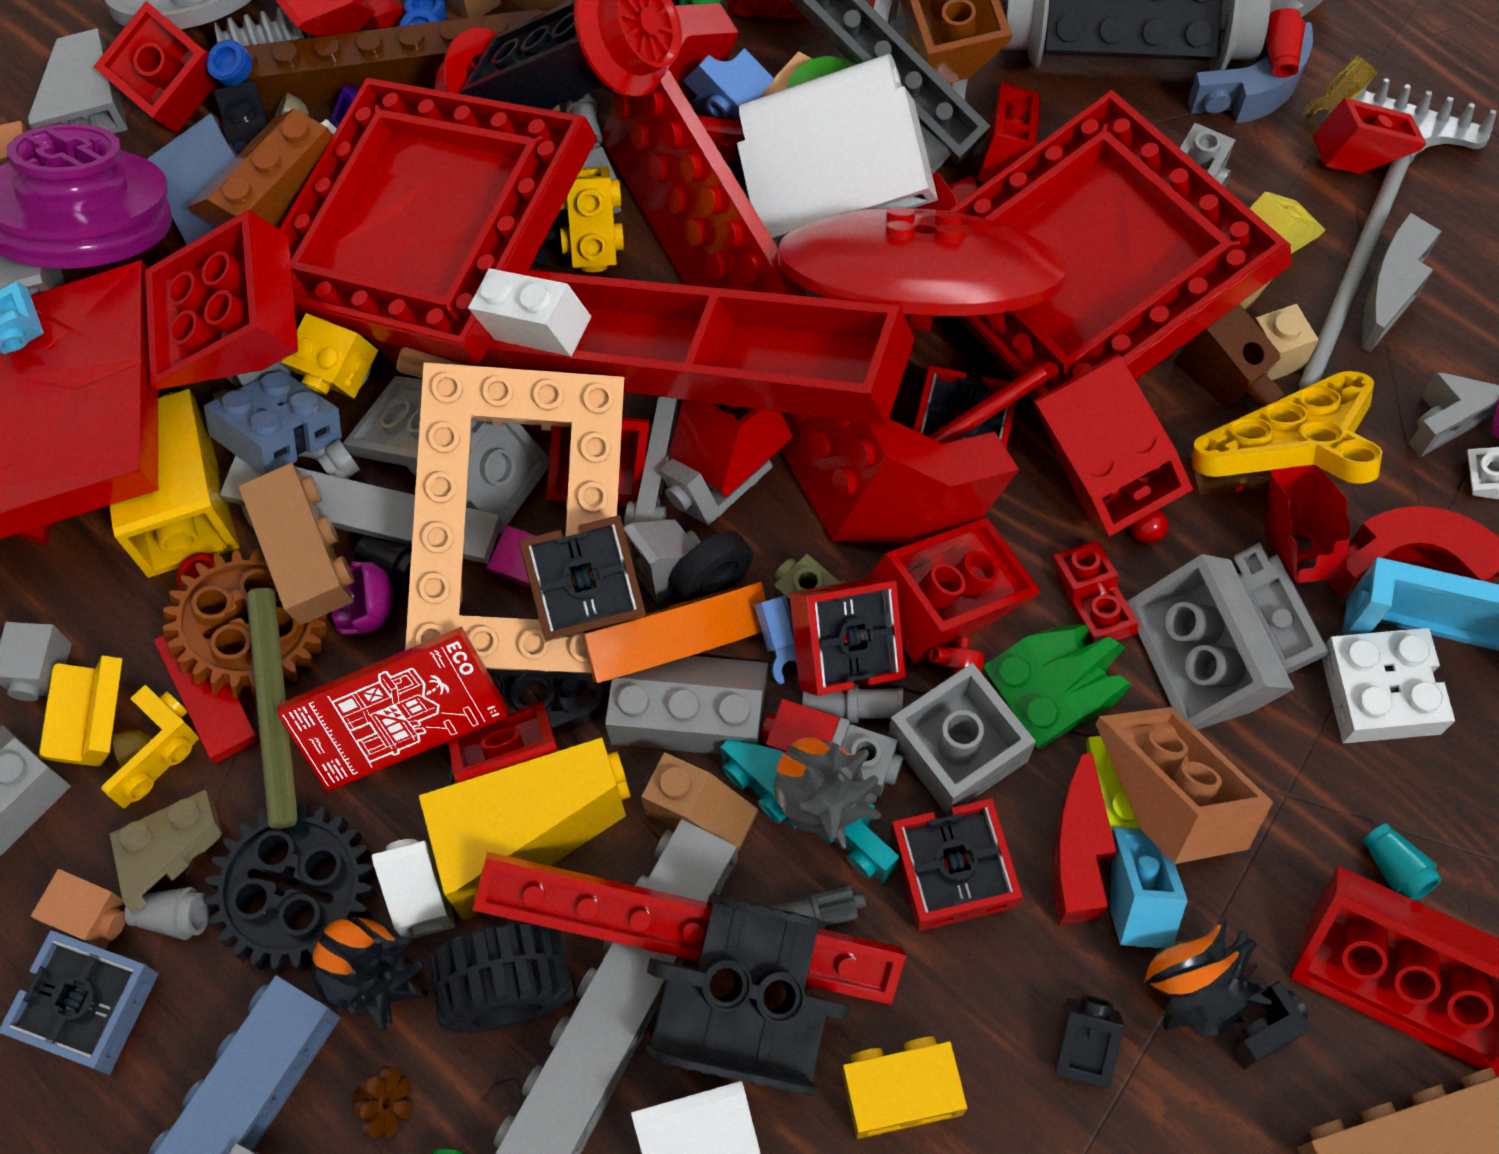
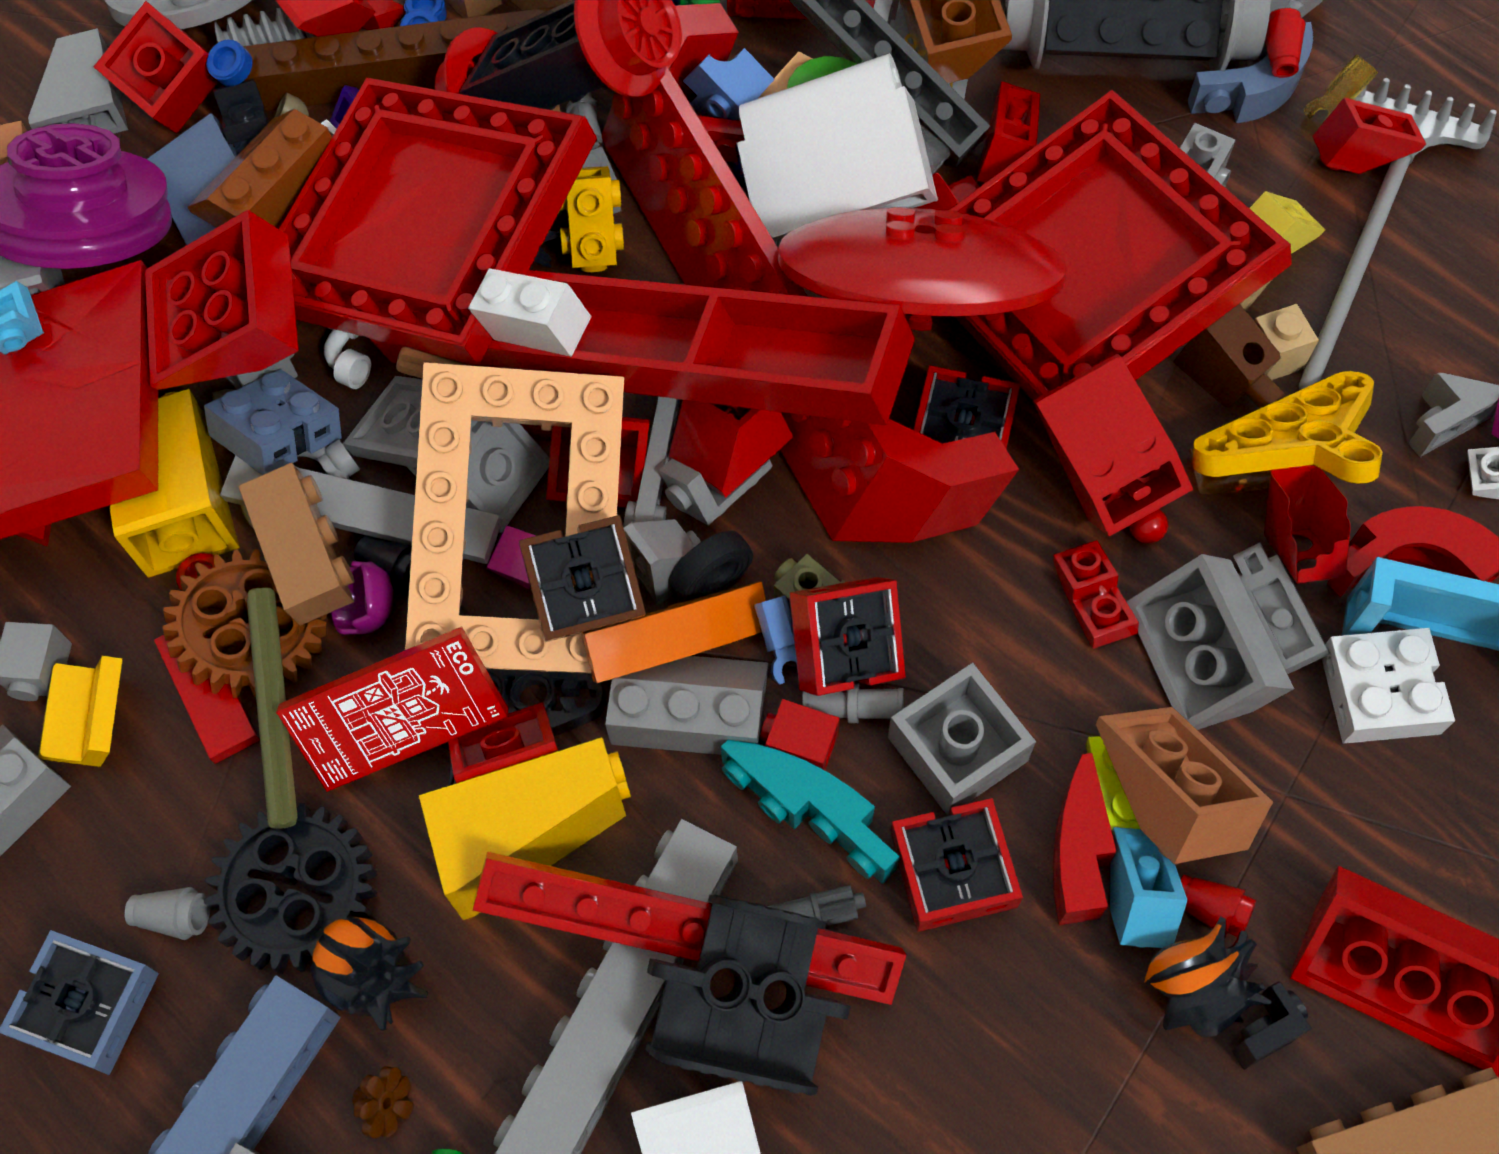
(81, 910): nougat brick -> none
(128, 744): clear yellow hinge -> none
(163, 845): dark tan wing -> none
(164, 750): yellow bracket -> none
(330, 357): yellow head -> none
(413, 889): white slope -> none
(499, 977): black tyre -> none
(698, 797): medium nougat slope -> none
(824, 787): dark grey hair -> none
(886, 762): light grey brick -> none
(903, 1087): yellow brick -> none
(954, 585): red slope -> none
(957, 658): red piece -> none
(991, 405): red bar -> none
(1058, 680): green plate -> none
(1089, 1041): black bracket -> none
(1211, 900): none -> red cone
(1397, 278): light grey slope -> none
(1401, 863): teal cone -> none

